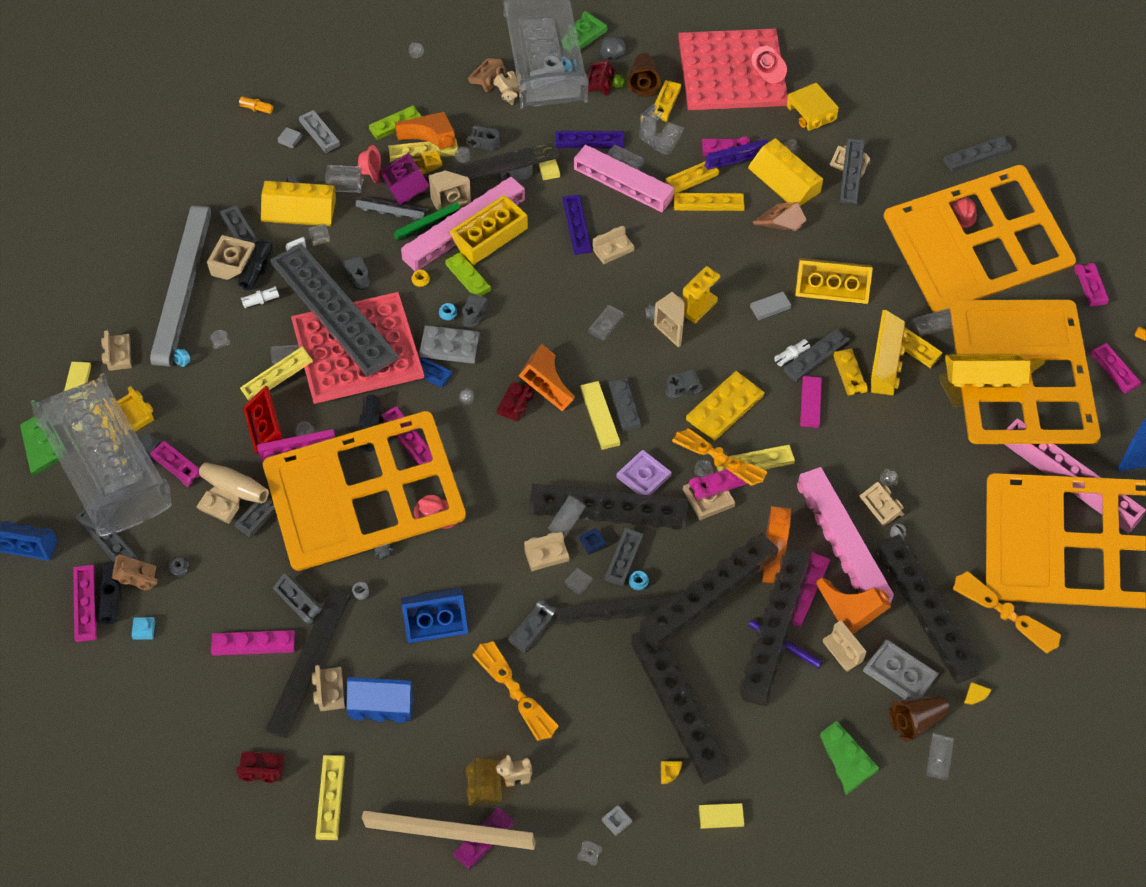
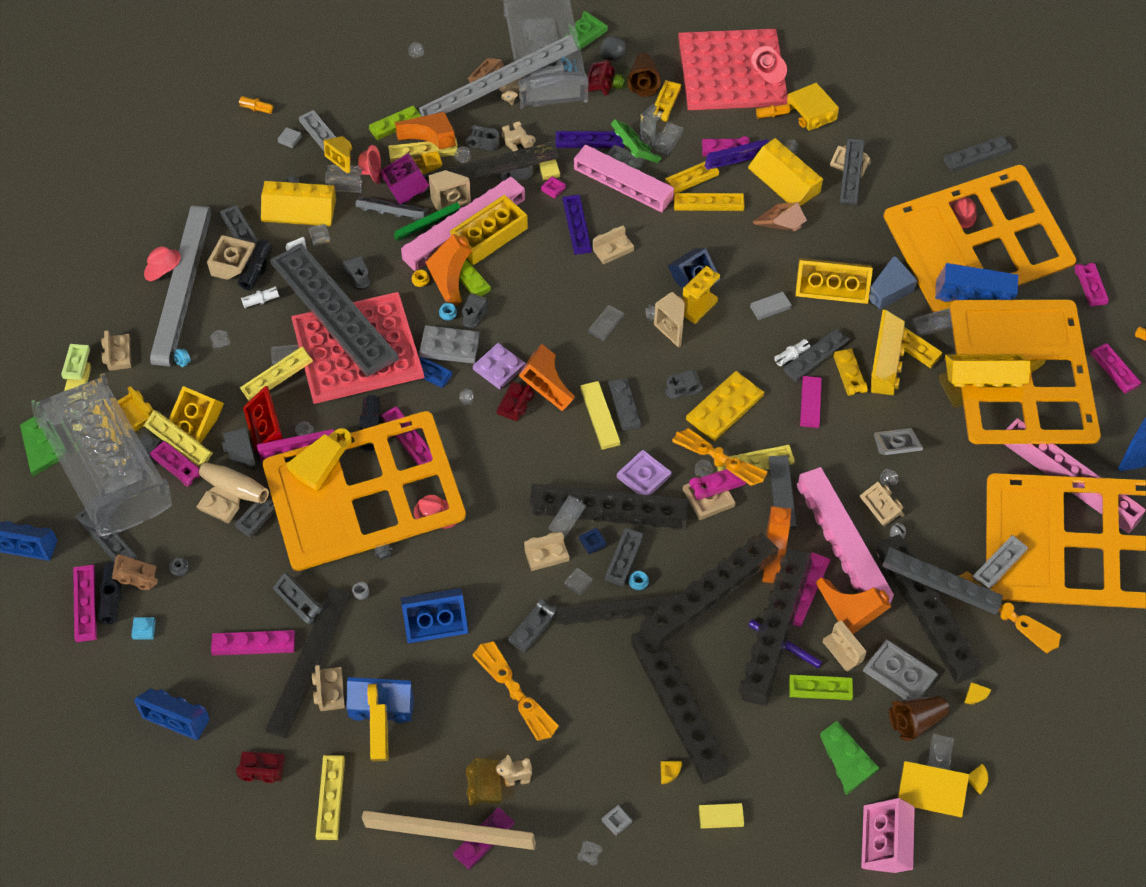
(75, 362): none -> yellowish green plate
(160, 262): none -> coral piece
(172, 713): none -> blue slope
(177, 438): none -> light yellow tile
(195, 413): none -> yellow slope
(239, 448): none -> dark grey slope
(319, 458): none -> yellow piece
(339, 152): none -> yellow slope
(378, 726): none -> yellow piece
(446, 267): none -> orange arch
(499, 366): none -> lavender plate
(501, 77): none -> light grey plate
(516, 137): none -> tan animal
(553, 187): none -> dark pink tile
(630, 139): none -> bright green wing
(690, 265): none -> dark blue slope
(772, 111): none -> light orange axle
(781, 485): none -> dark grey tile
(820, 687): none -> lime plate
(888, 836): none -> bright pink slope
(892, 284): none -> sand blue slope
(897, 441): none -> light grey slope
(933, 788): none -> yellow tile
(942, 580): none -> dark grey plate
(973, 283): none -> blue brick
(979, 779): none -> yellow tile
(1000, 562): none -> light grey plate

